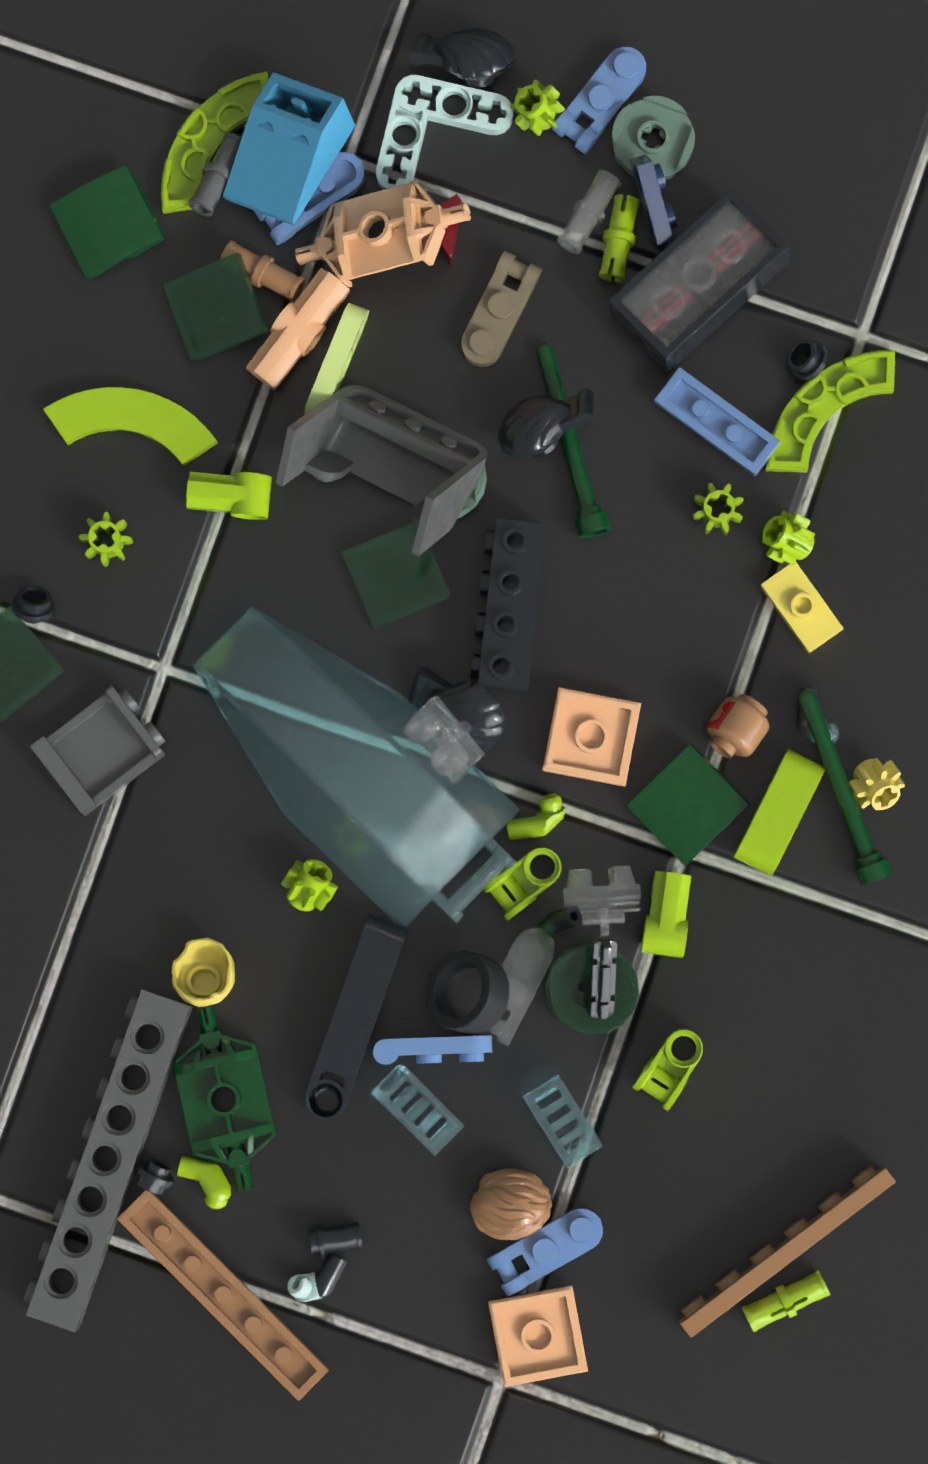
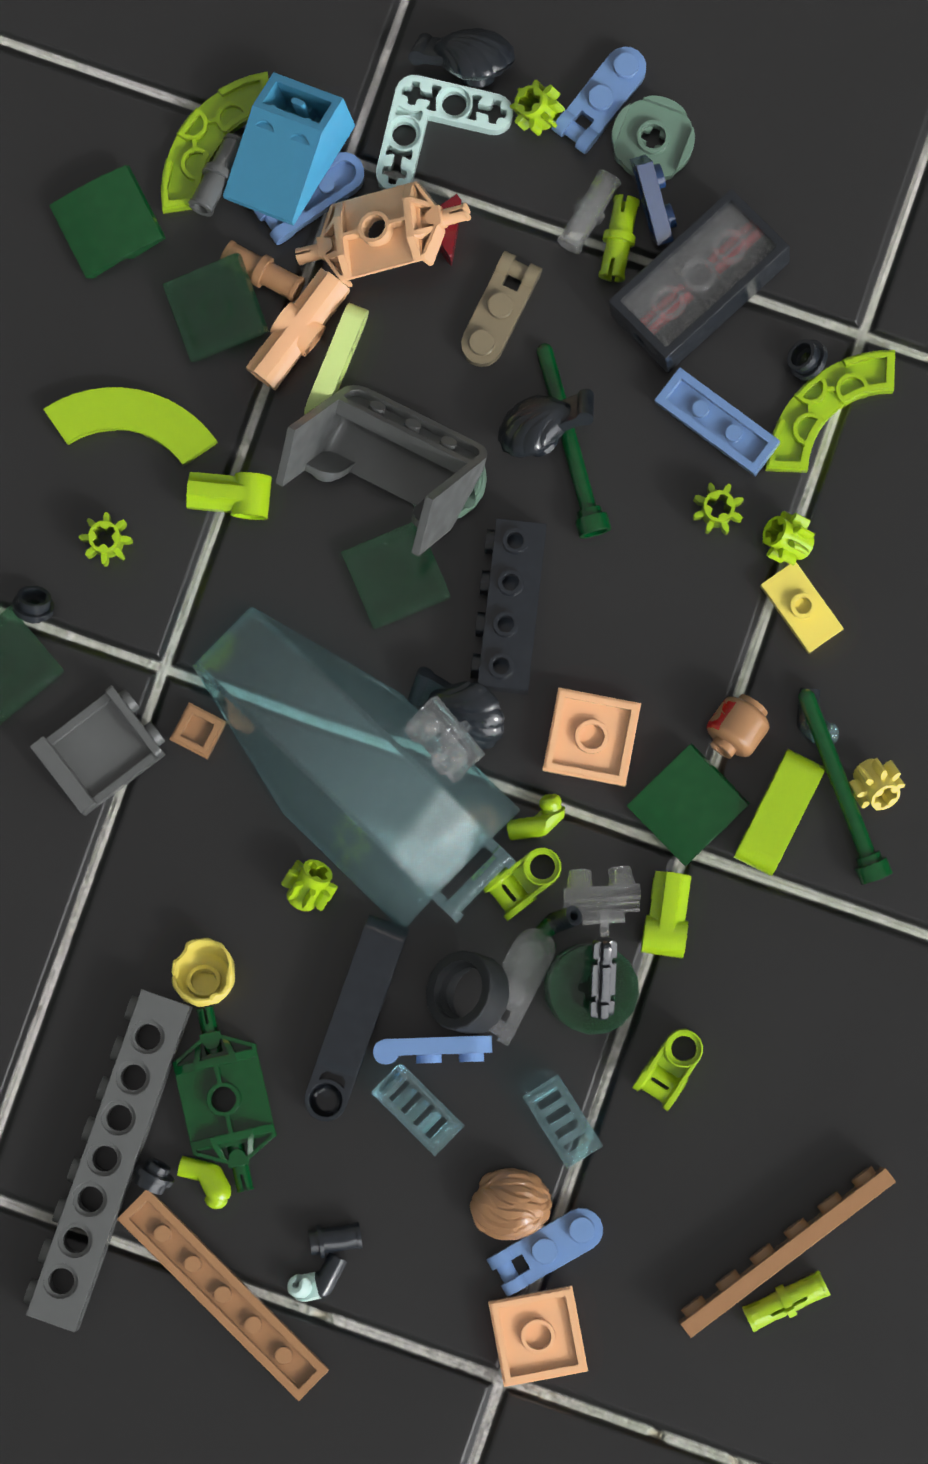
(198, 730): none -> medium nougat tile

